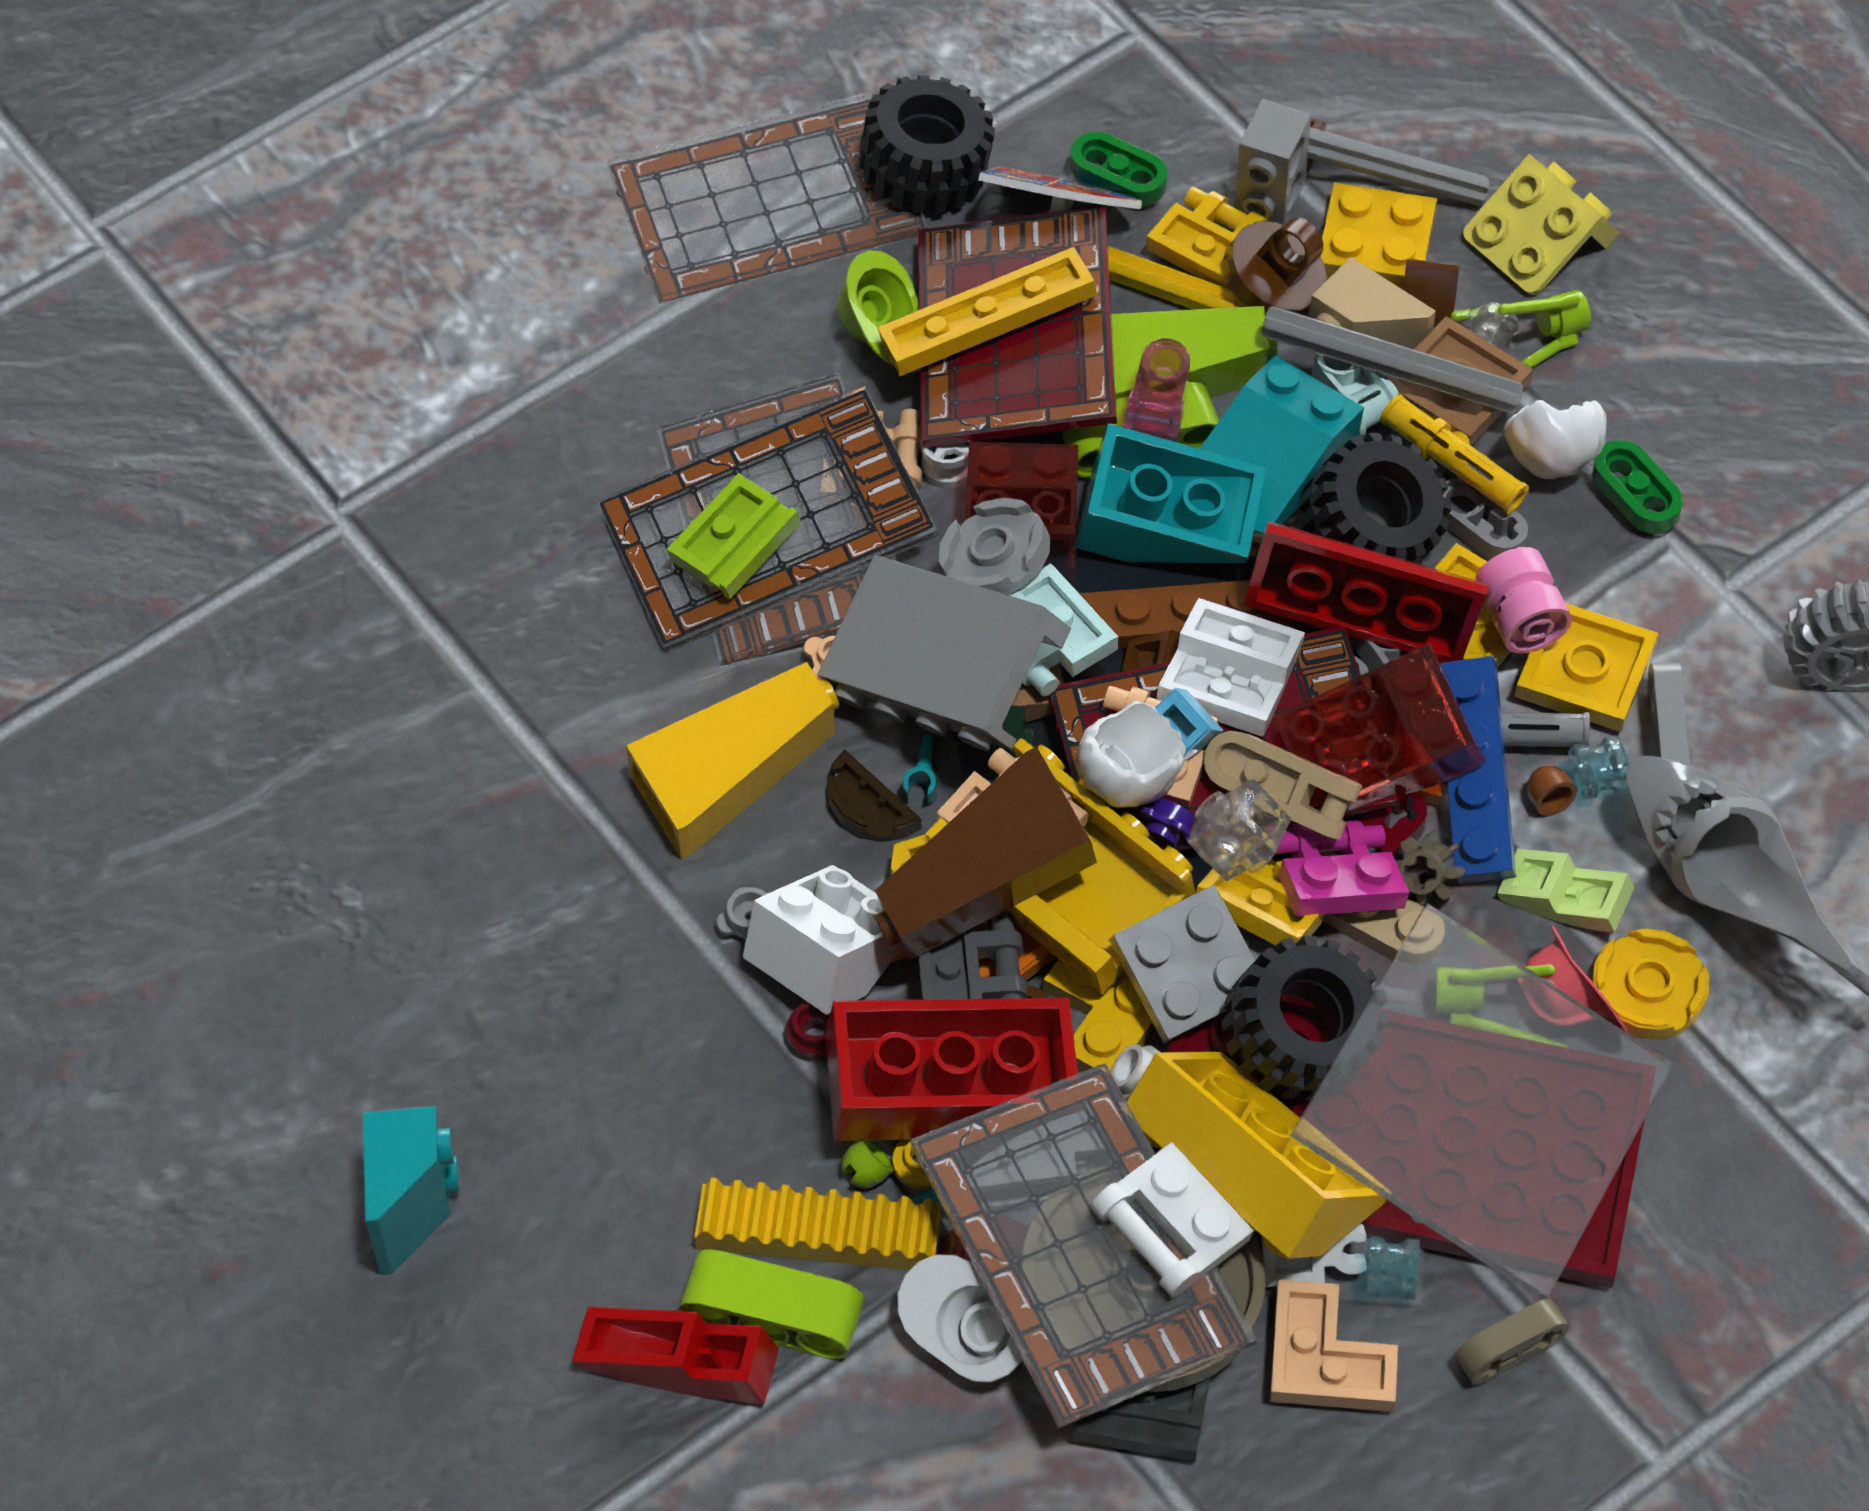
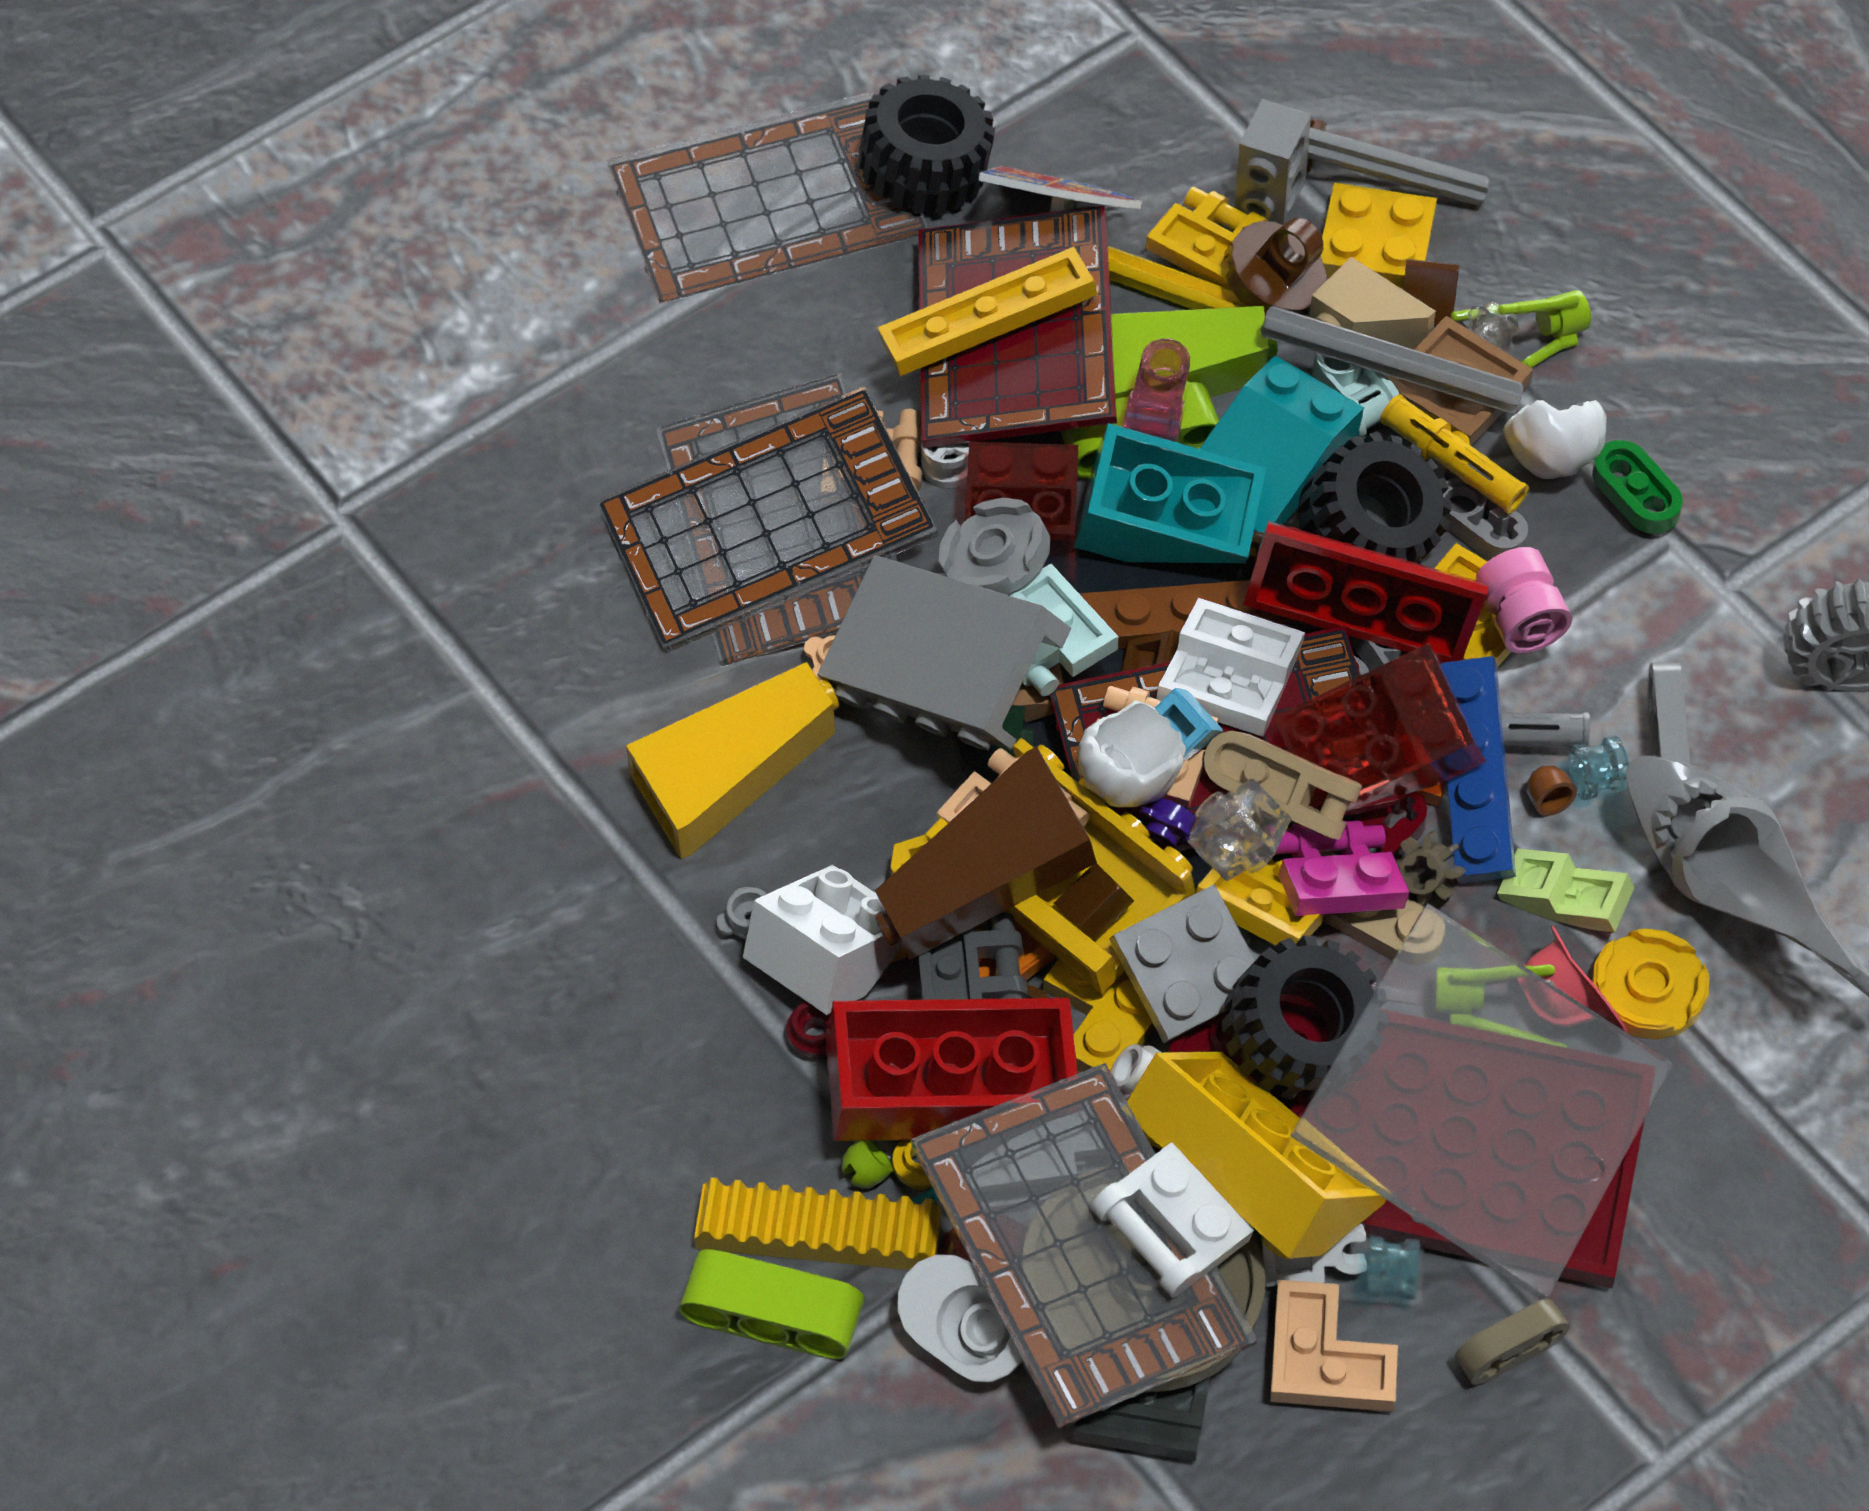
(406, 1180): teal slope -> none
(678, 1353): red slope -> none
(733, 535): lime plate -> none
(866, 805): dark brown tile -> none
(874, 295): lime piece -> none
(922, 772): teal hand -> none
(1094, 901): none -> reddish brown slope
(1122, 167): green plate -> none
(1537, 224): light yellow bracket -> none
(1590, 669): yellow plate -> none

